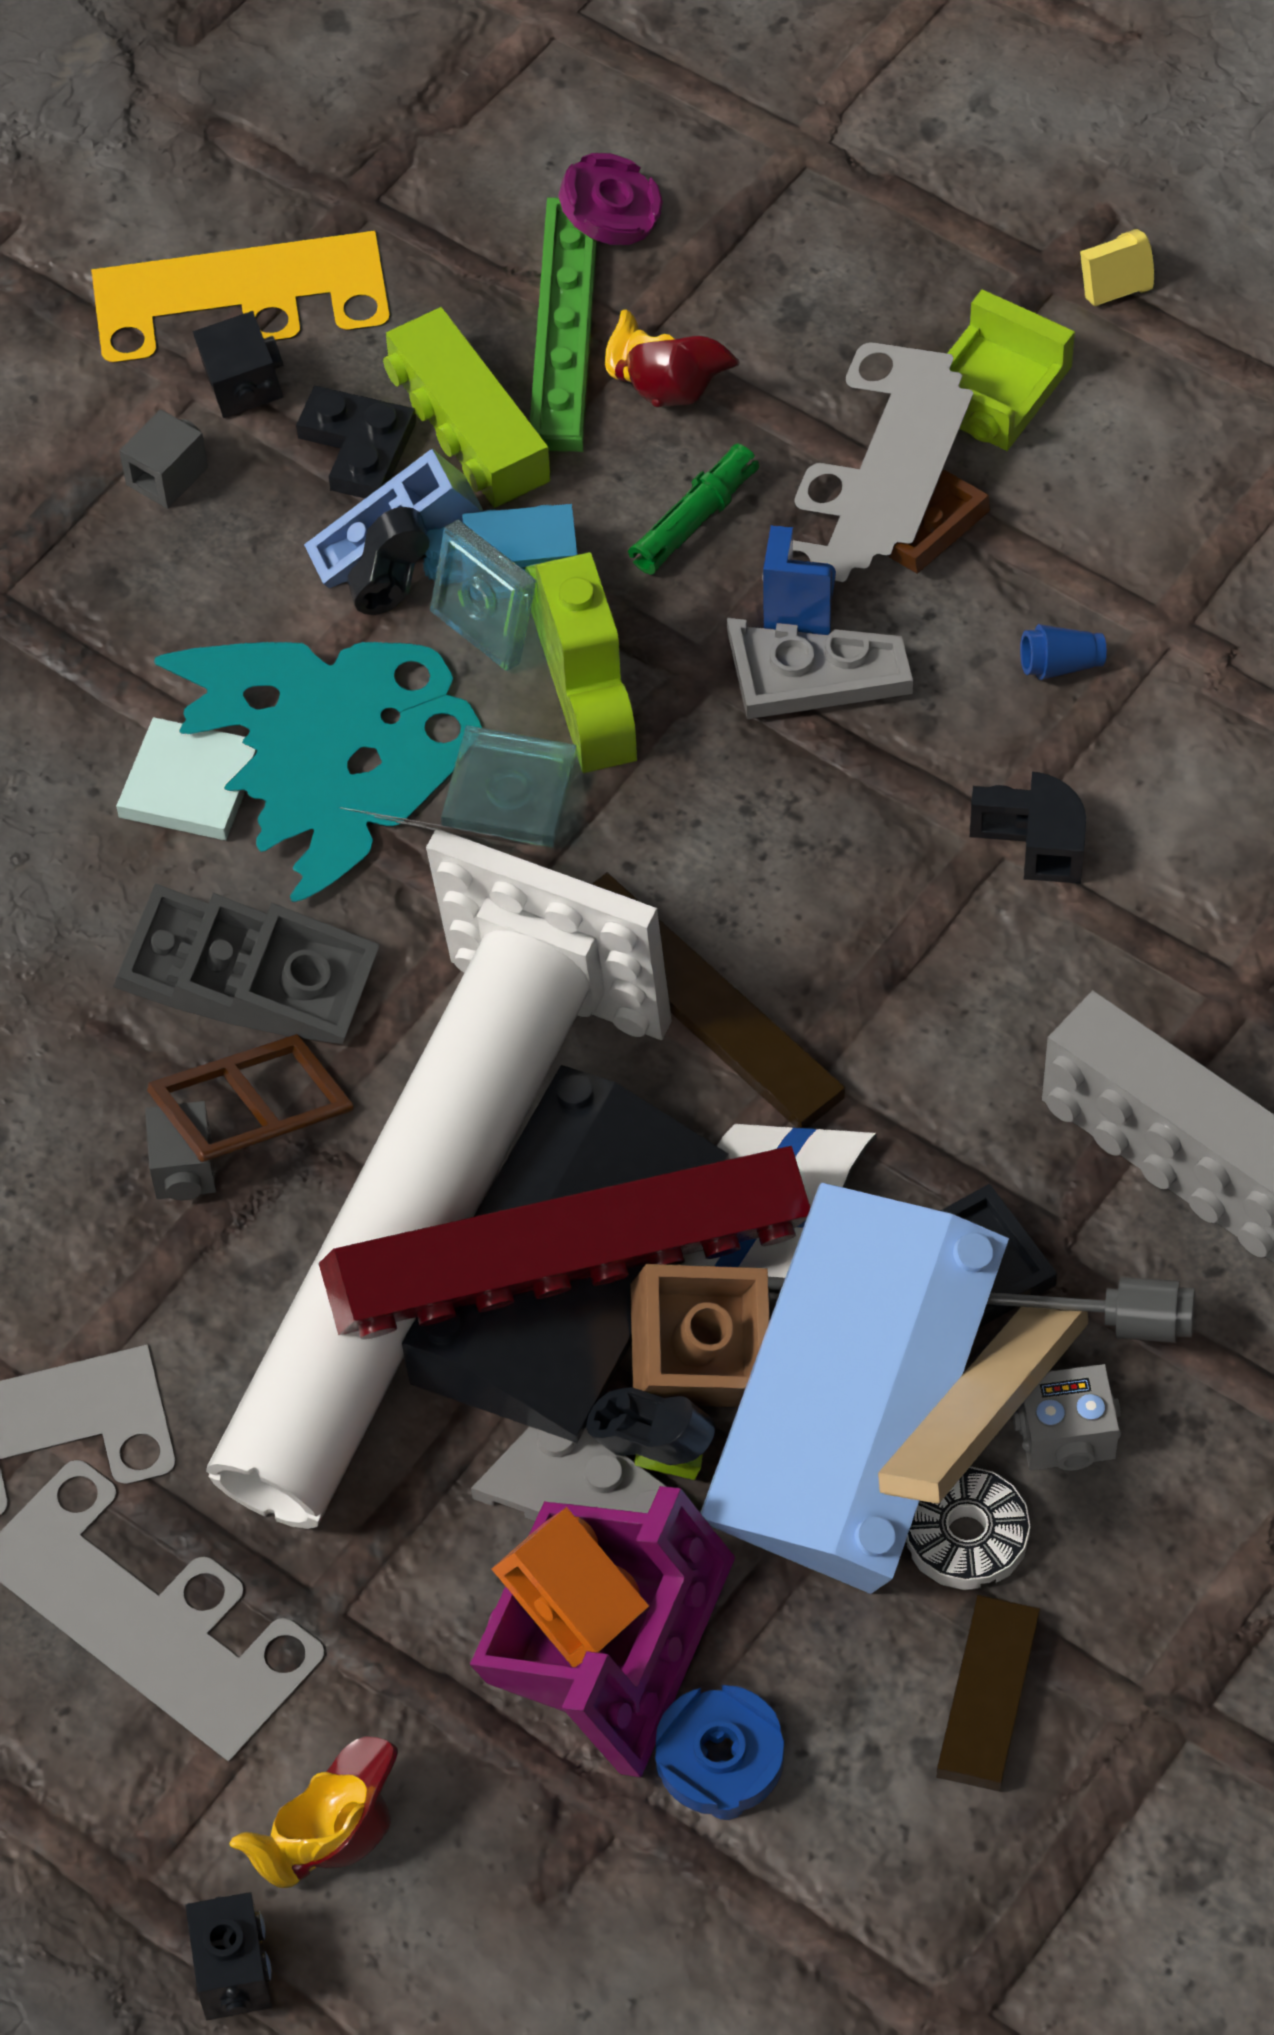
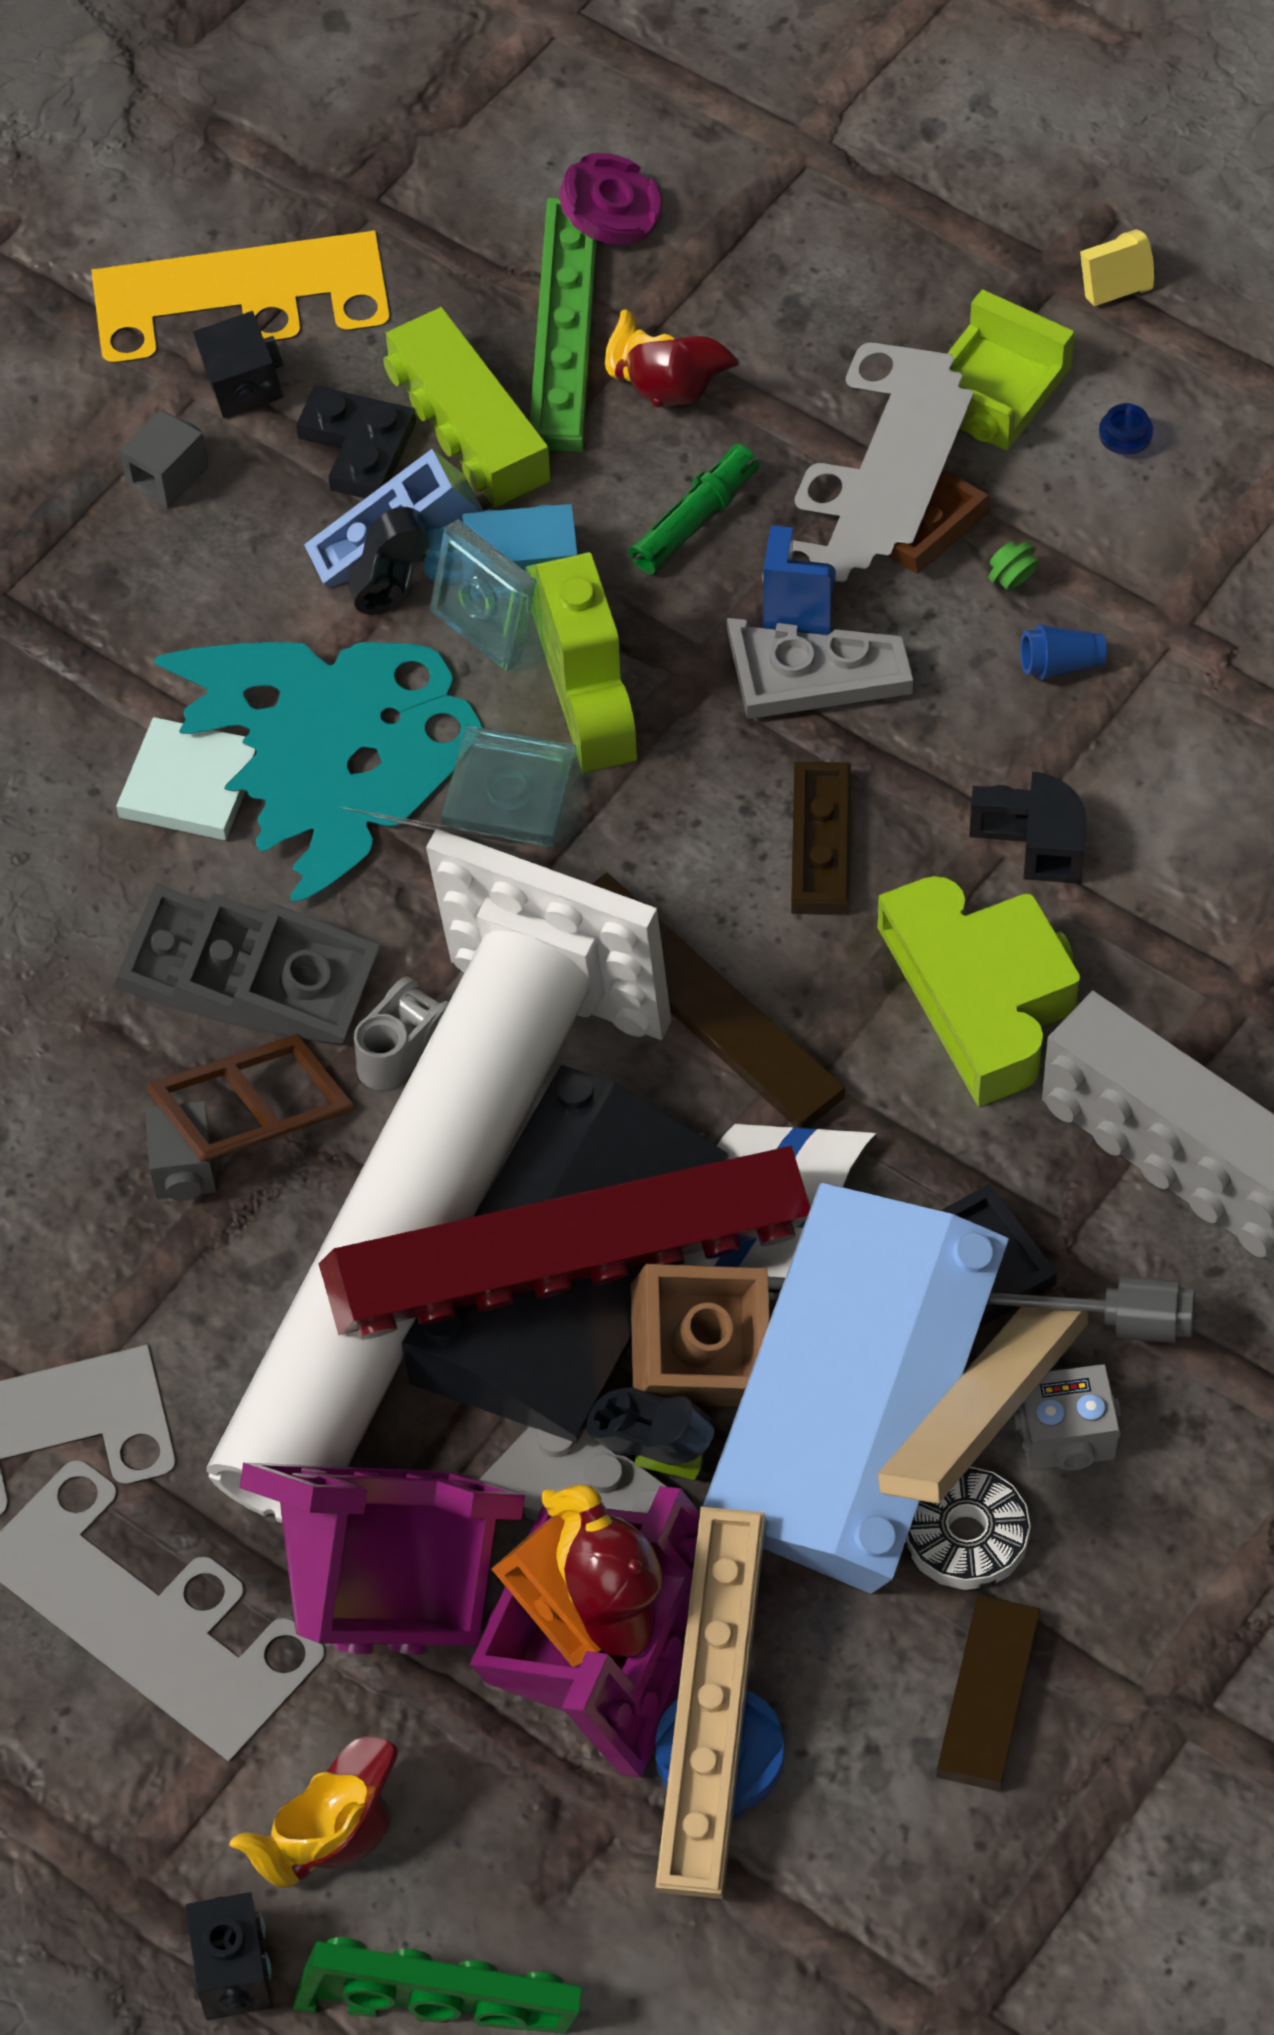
(385, 1552): none -> magenta windscreen
(397, 1025): none -> light grey piece
(433, 1989): none -> green wing
(607, 1570): none -> dark red hair
(711, 1703): none -> tan tile
(821, 838): none -> dark brown tile
(981, 979): none -> lime brick
(1013, 565): none -> bright green plate
(1126, 429): none -> clear blue plate

